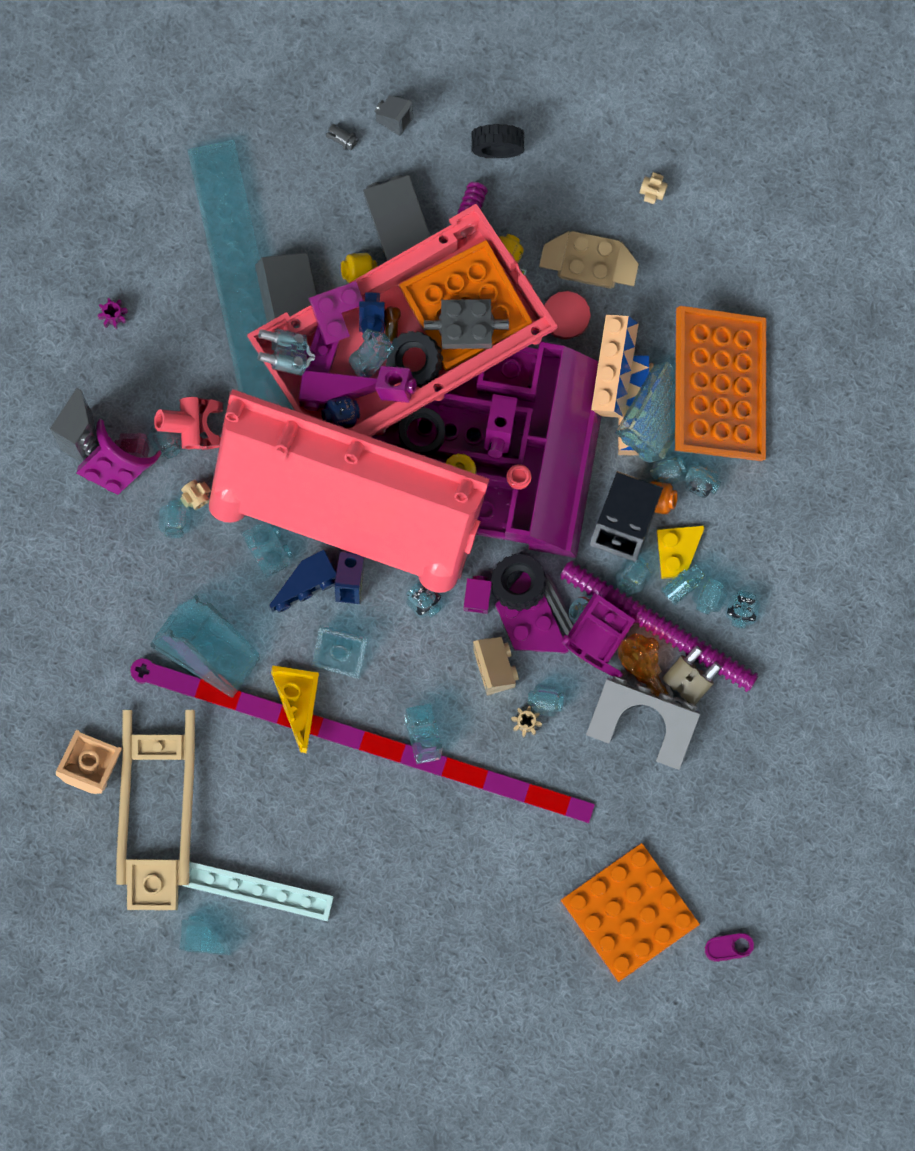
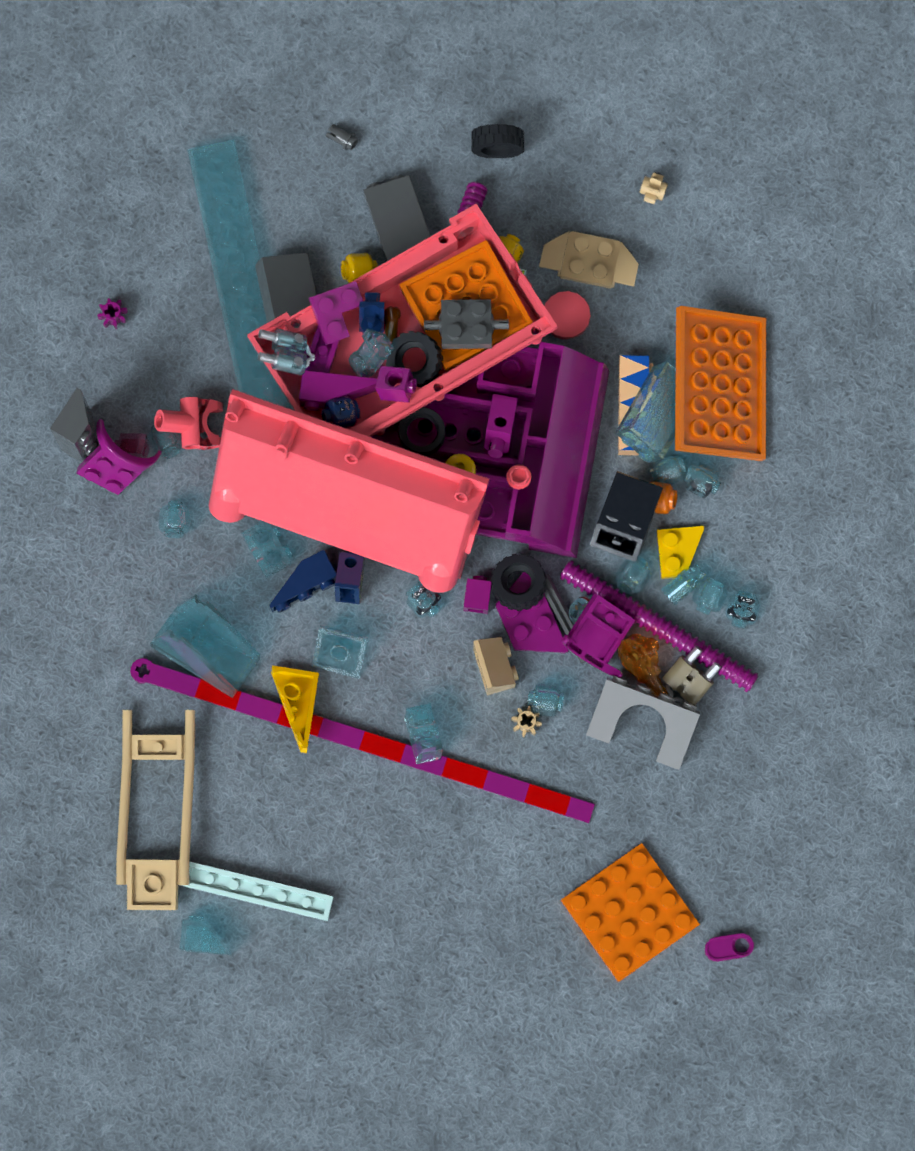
(88, 763): light nougat slope -> none
(195, 494): tan gear -> none
(394, 114): dark grey slope -> none
(615, 366): light nougat brick -> none

